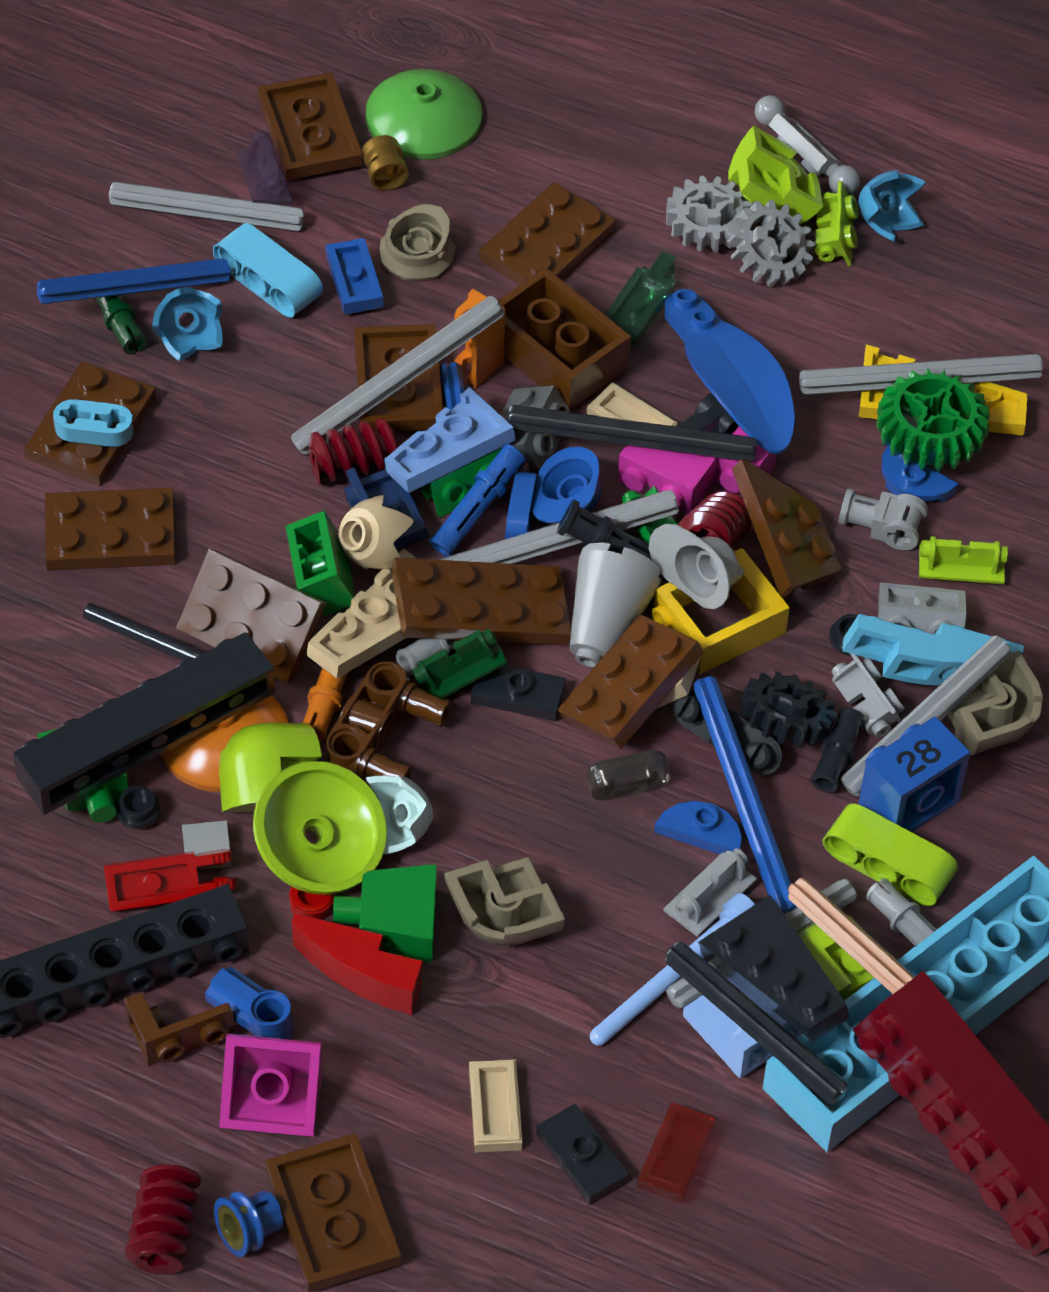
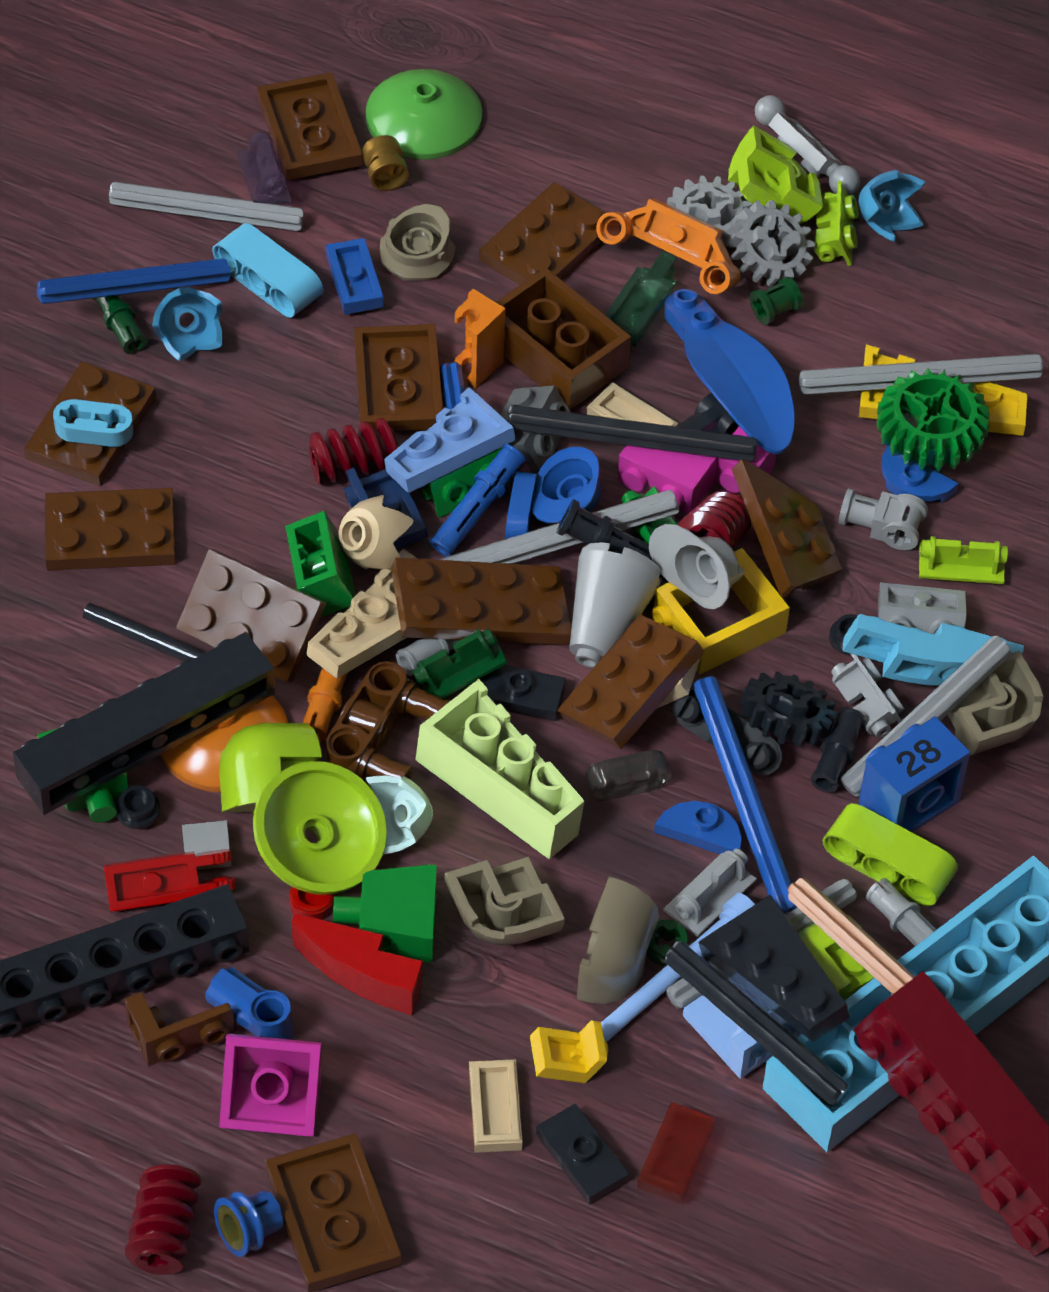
(401, 371): light grey axle -> none
(499, 770): none -> yellowish green wedge
(568, 1053): none -> yellow bracket
(617, 943): none -> dark tan brick
(668, 931): none -> dark green bush
(678, 235): none -> orange plate
(776, 300): none -> dark green bush

